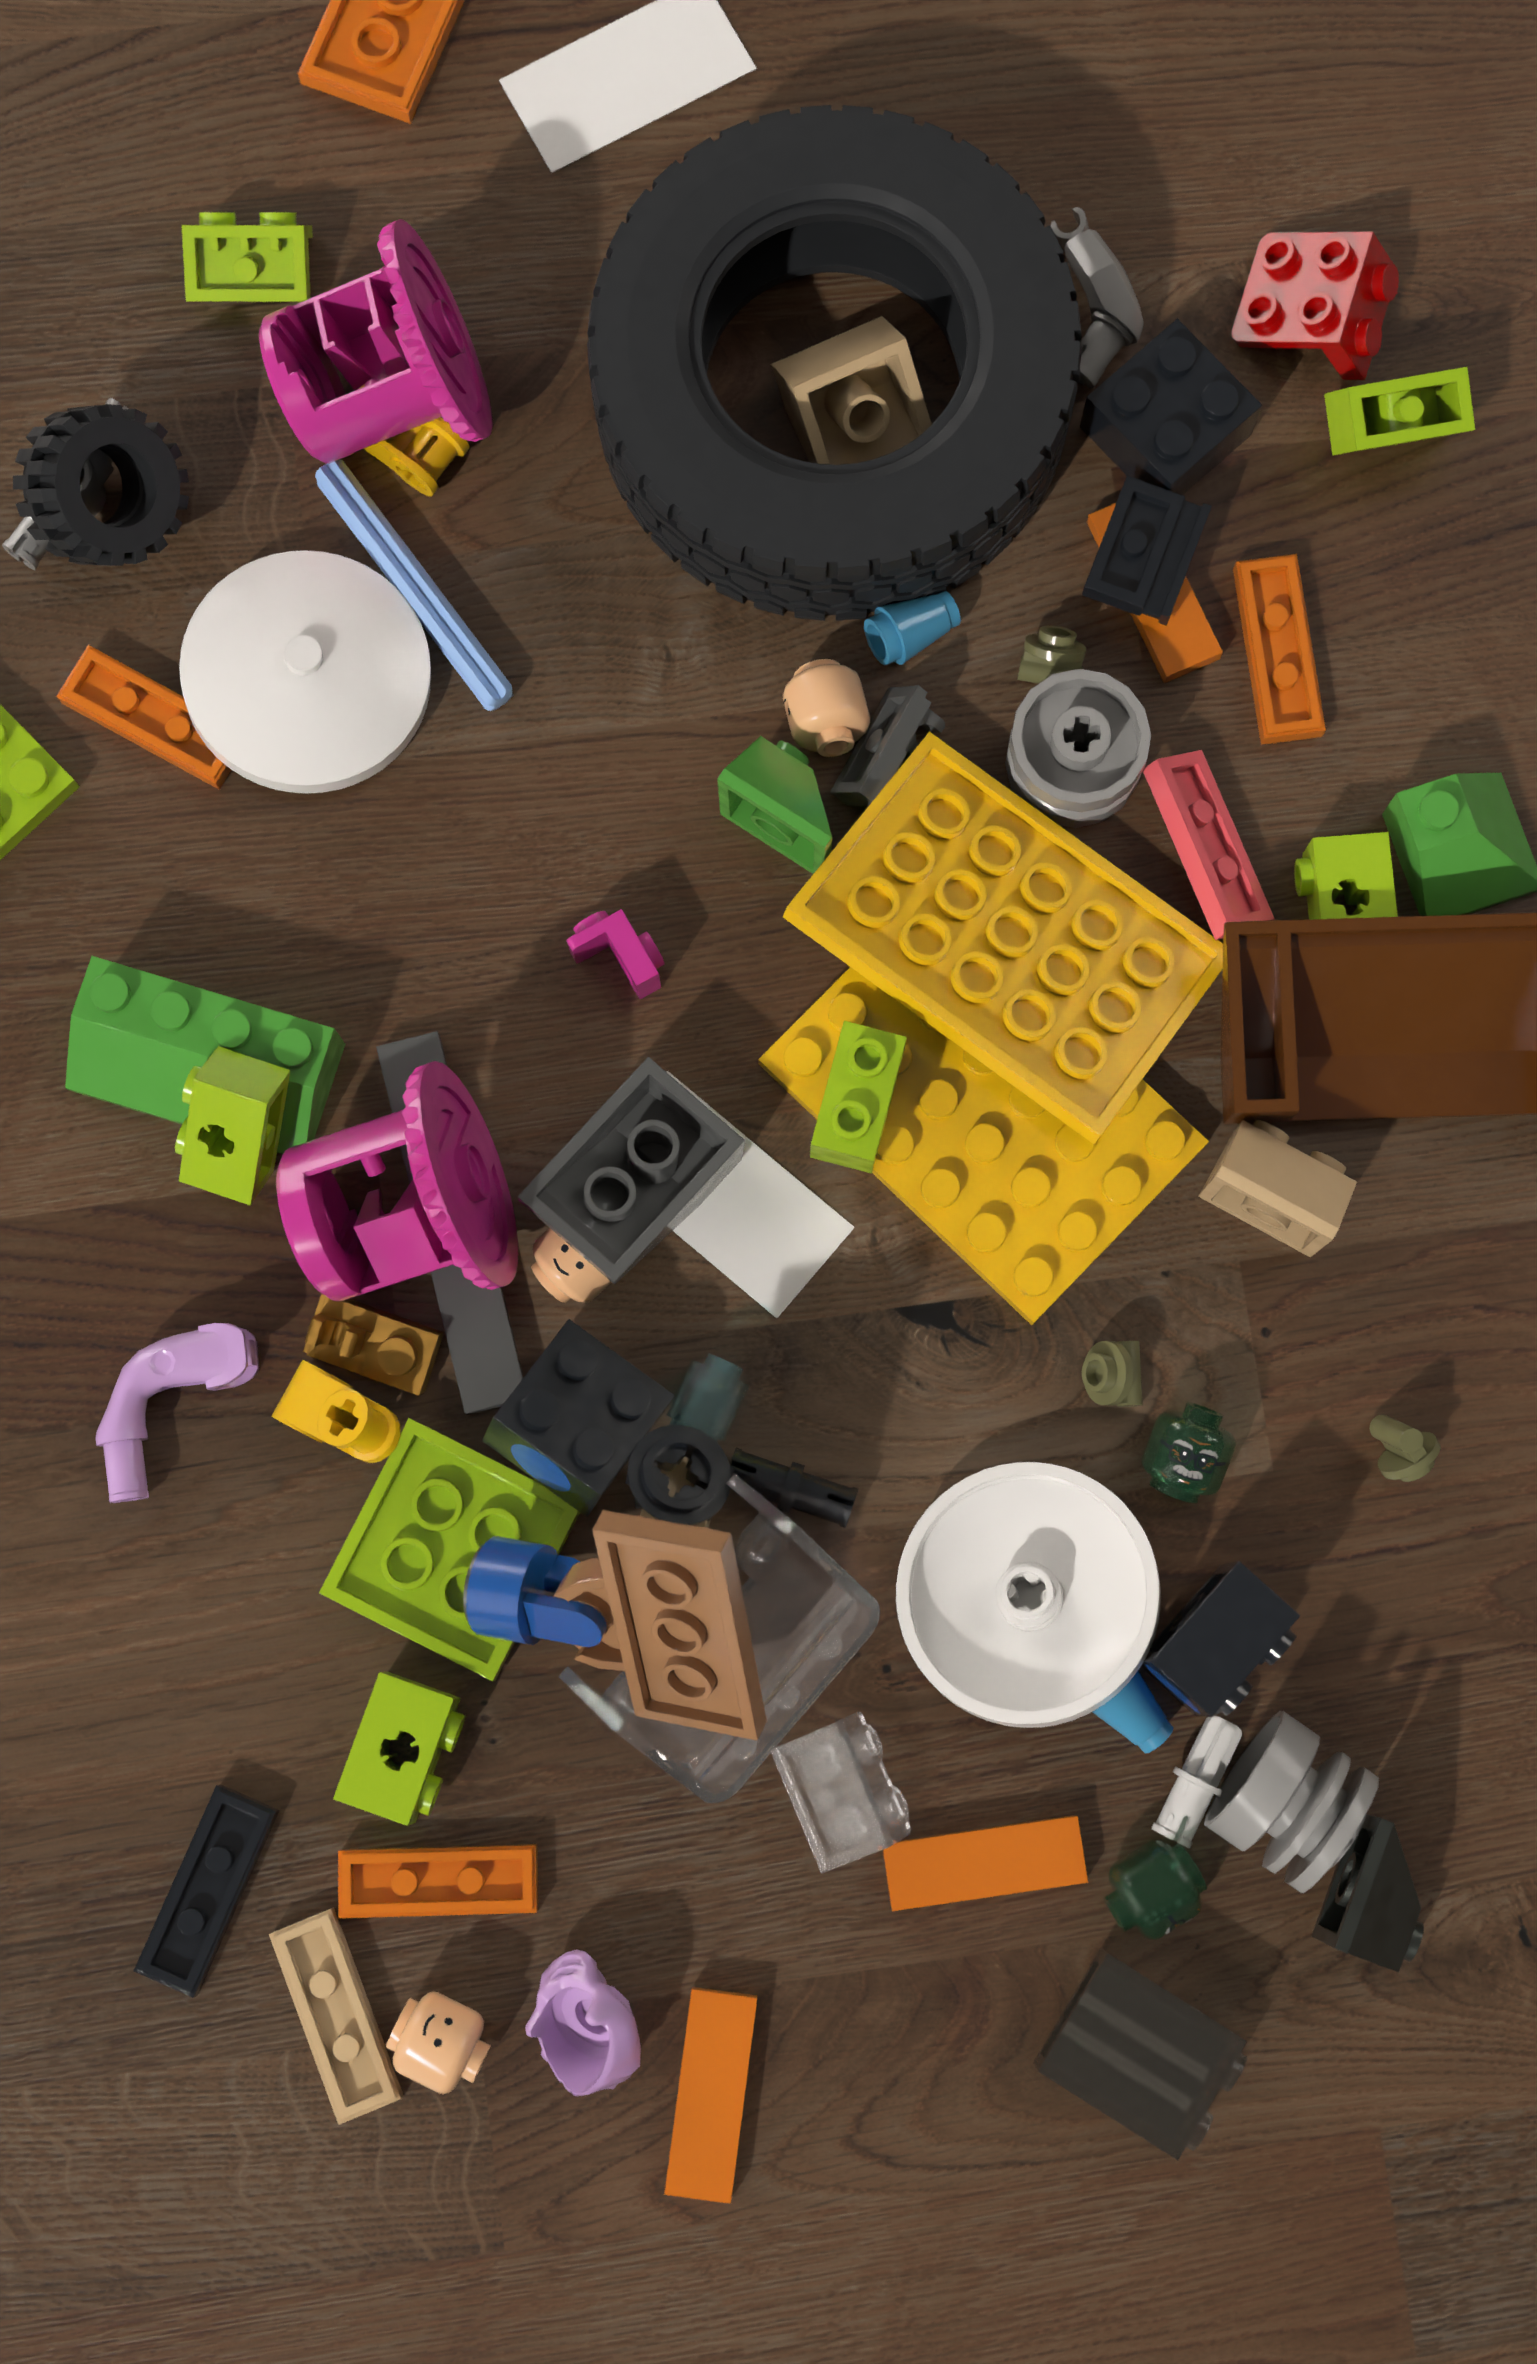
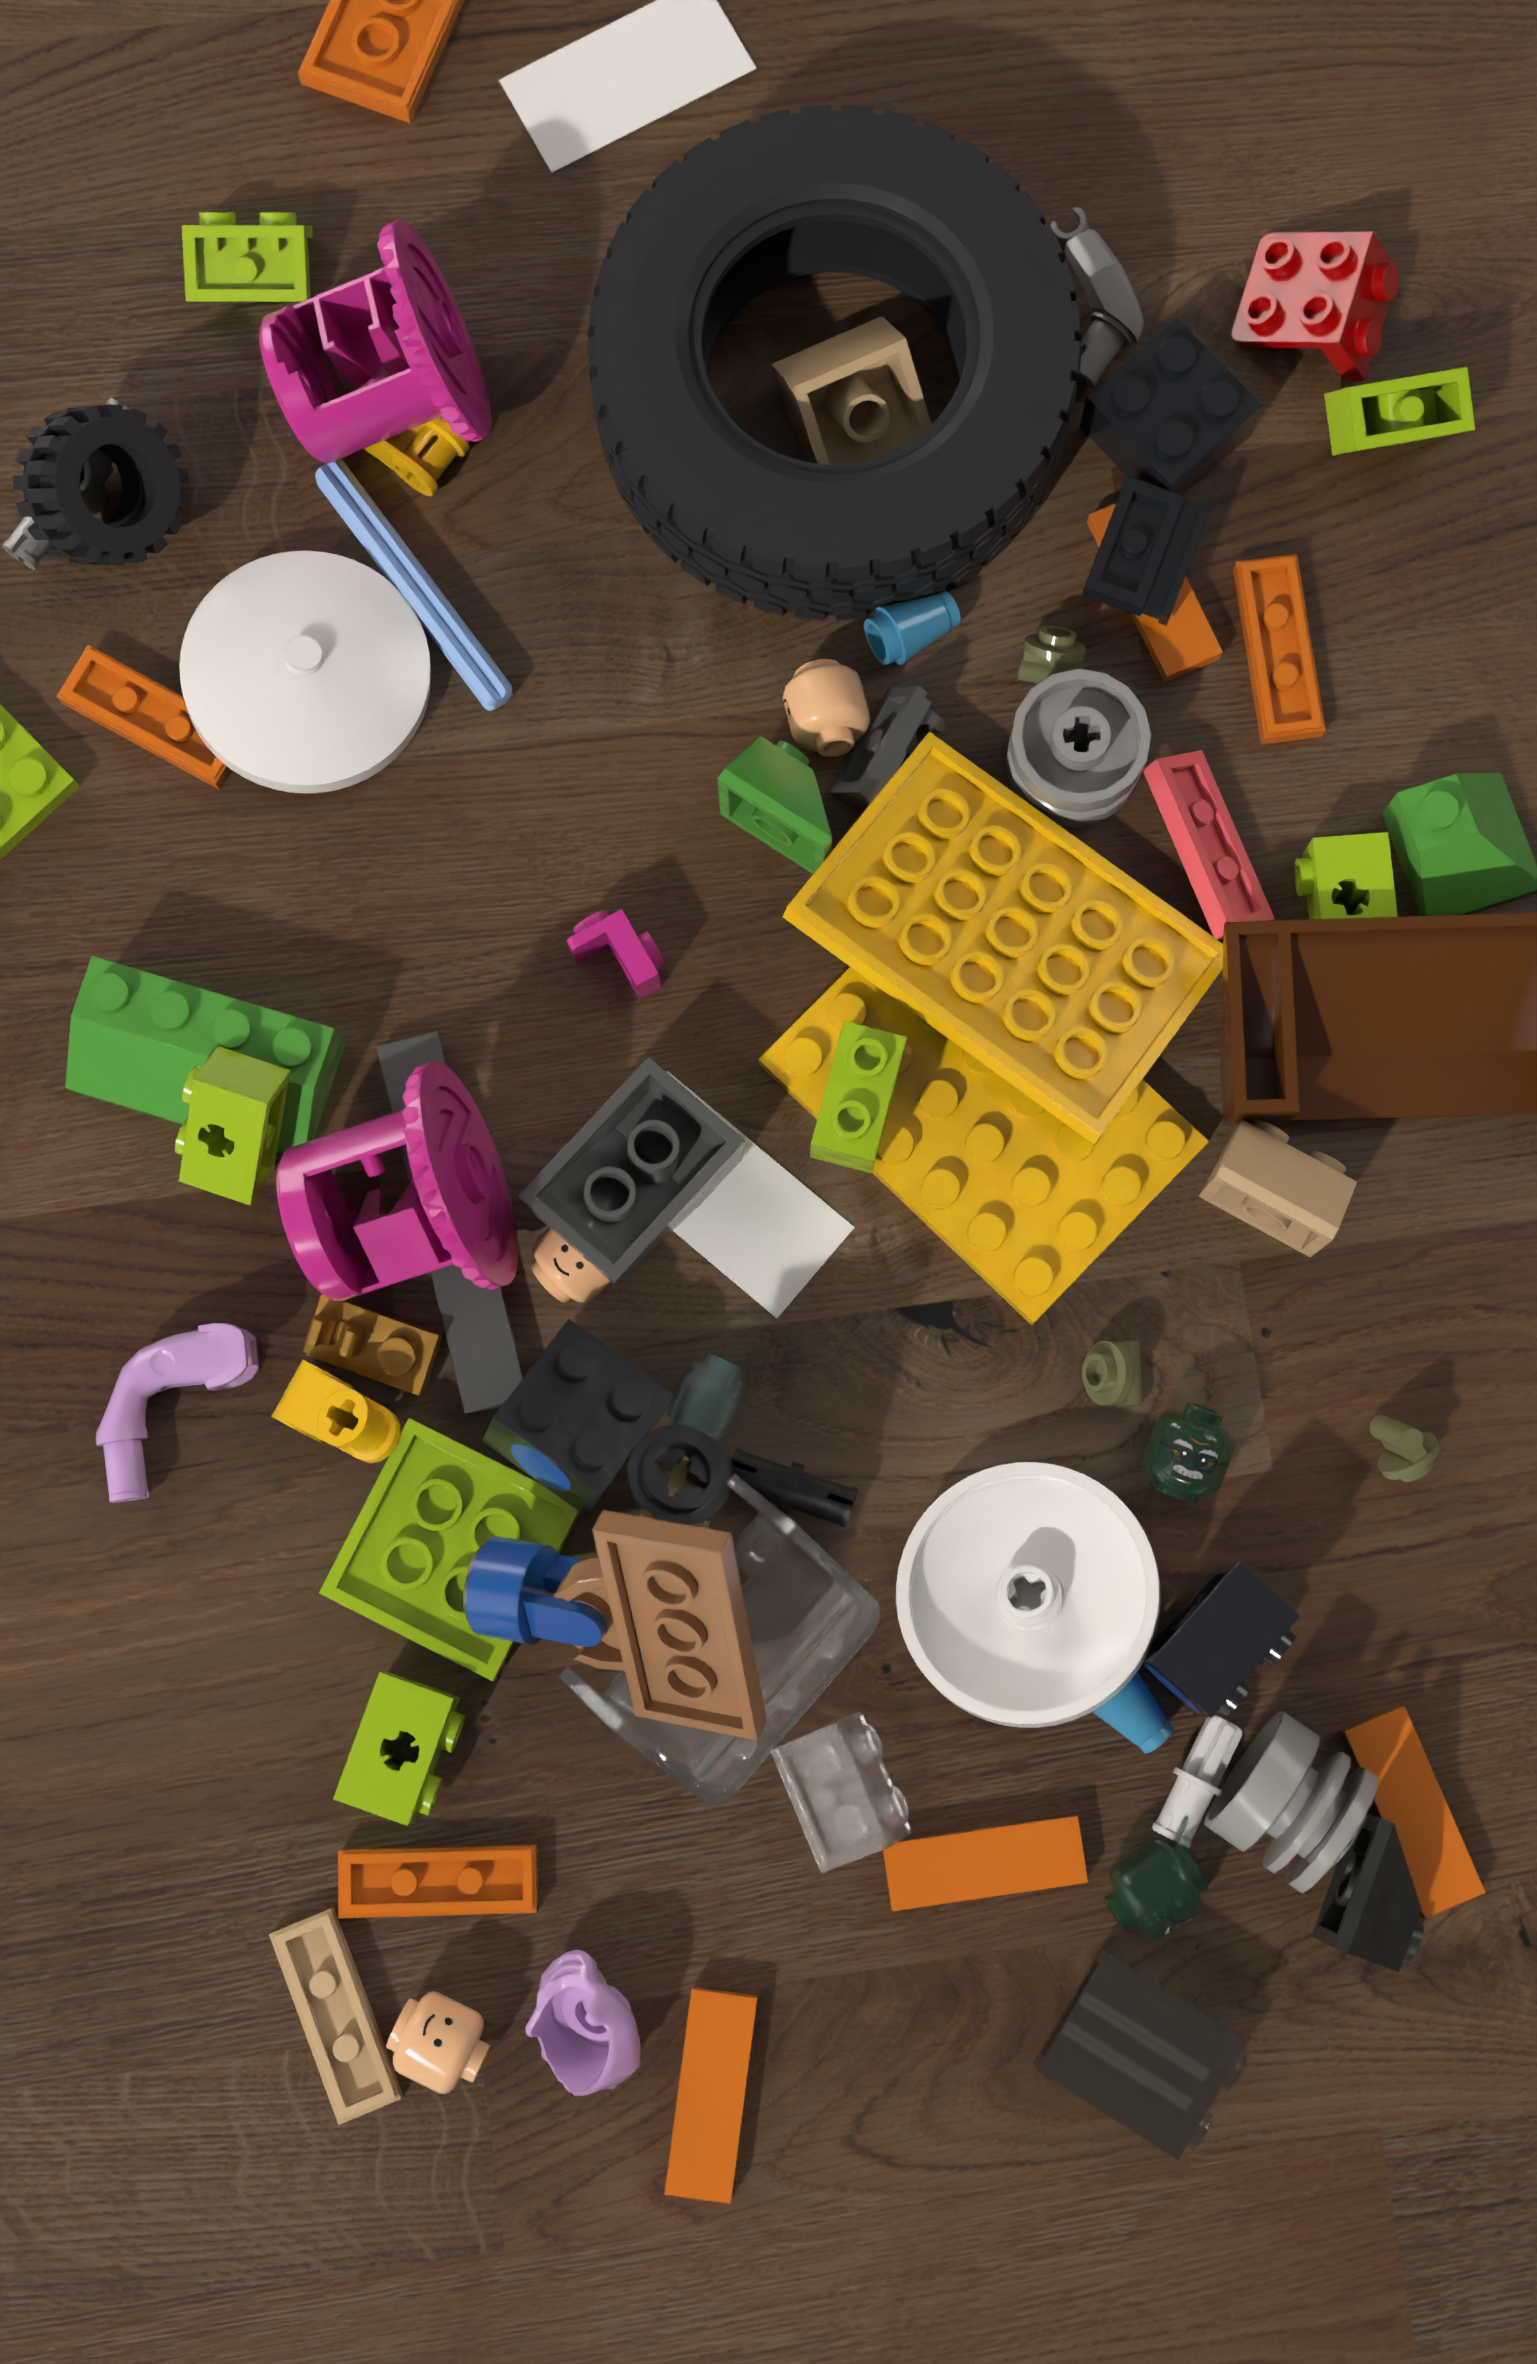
(206, 1891): black tile -> none
(1417, 1807): none -> orange tile

